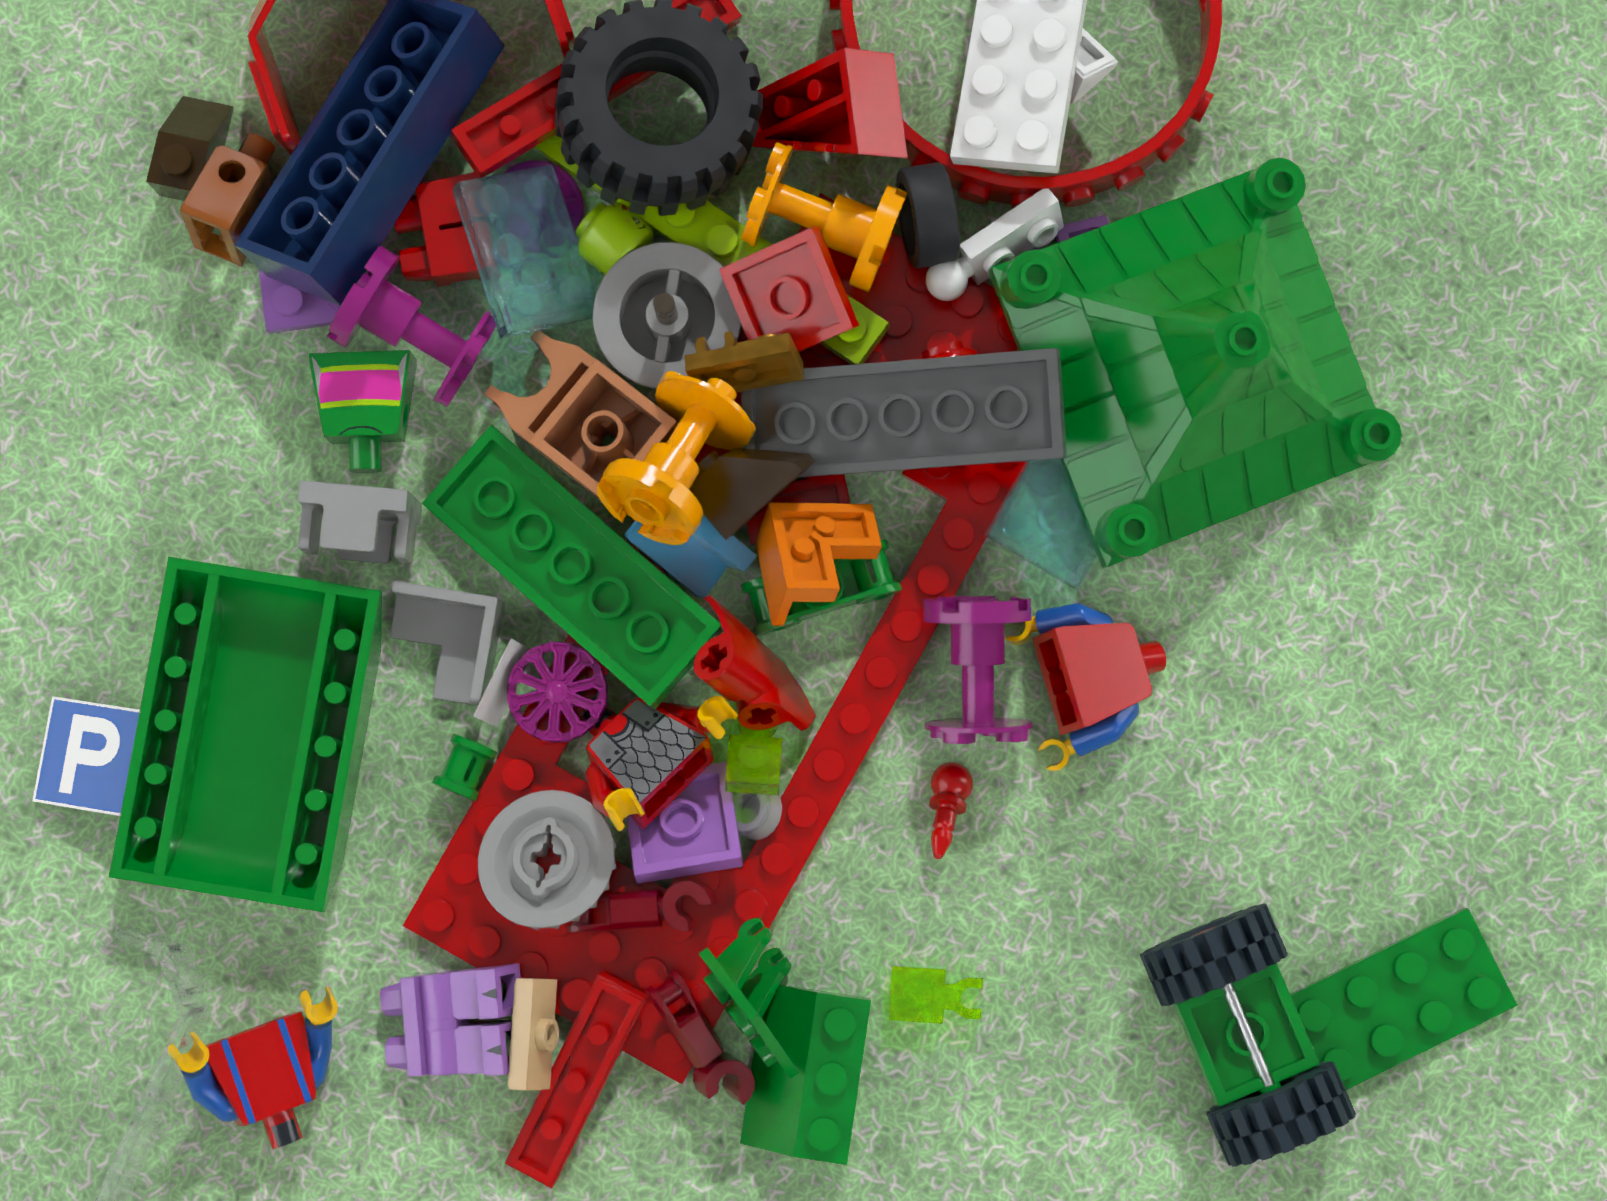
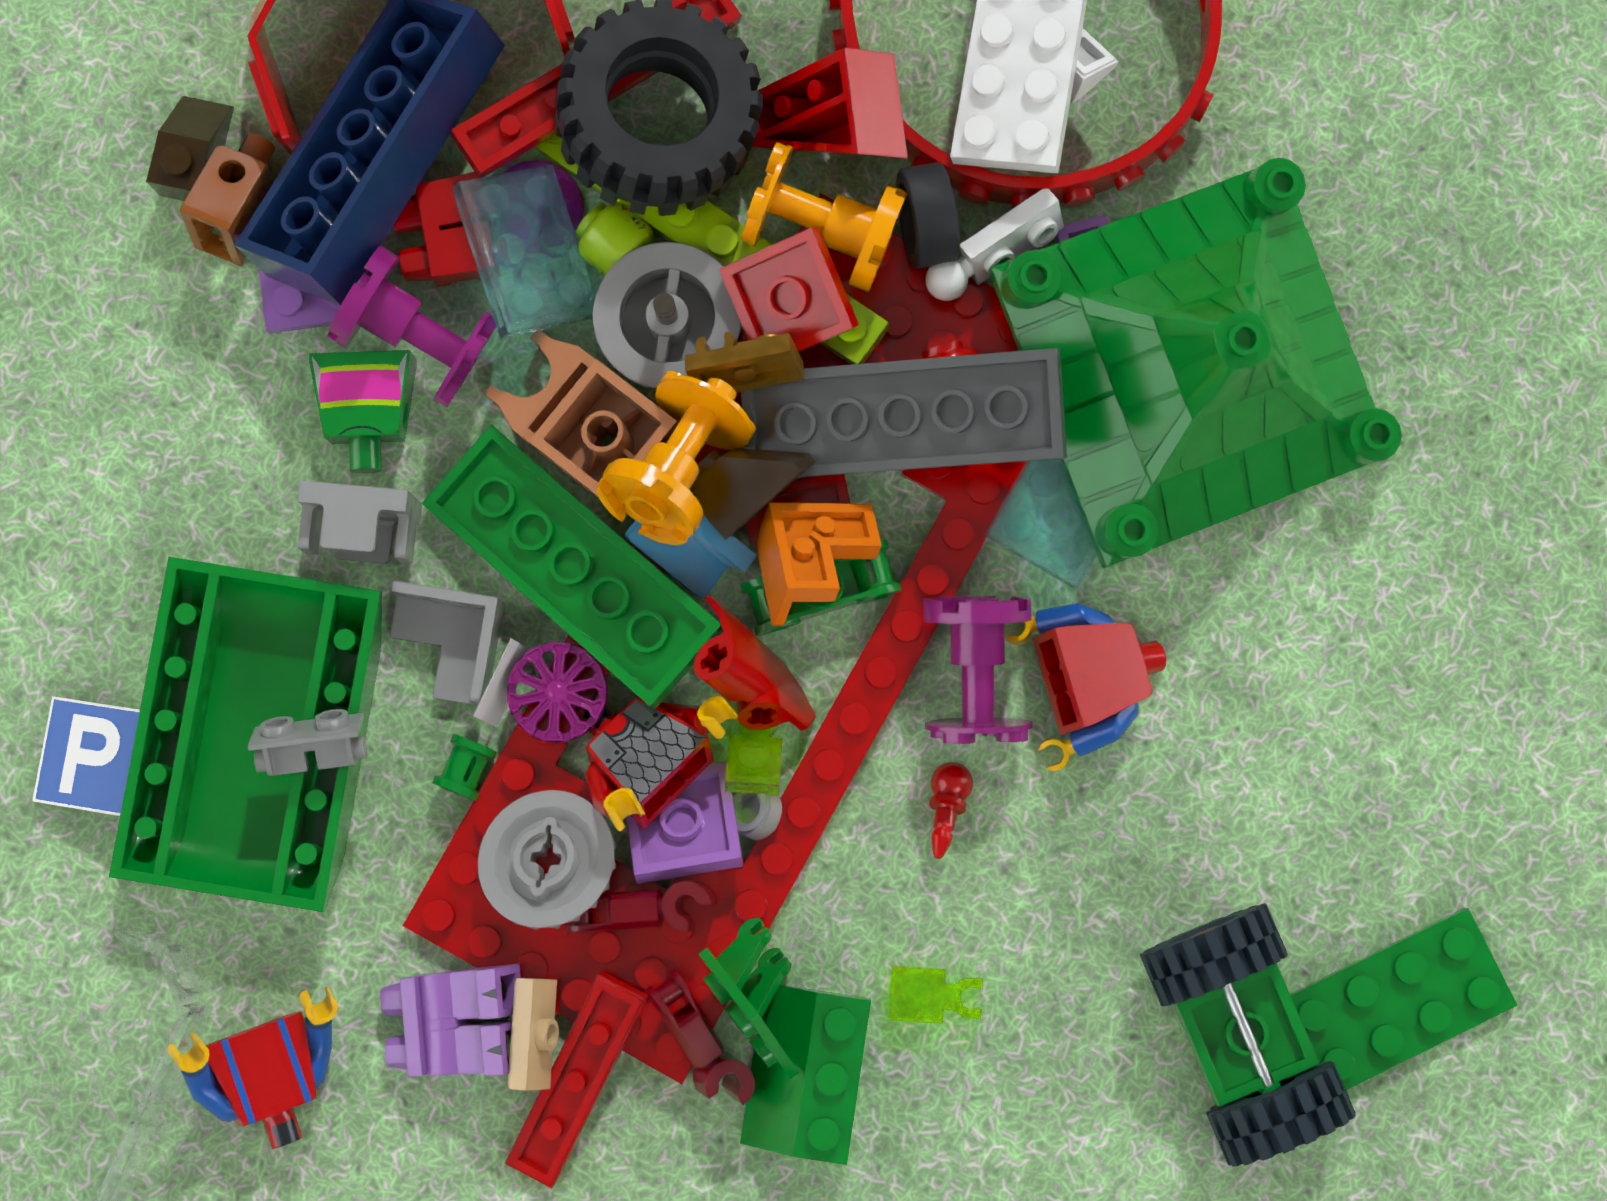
(286, 742): none -> light grey hinge

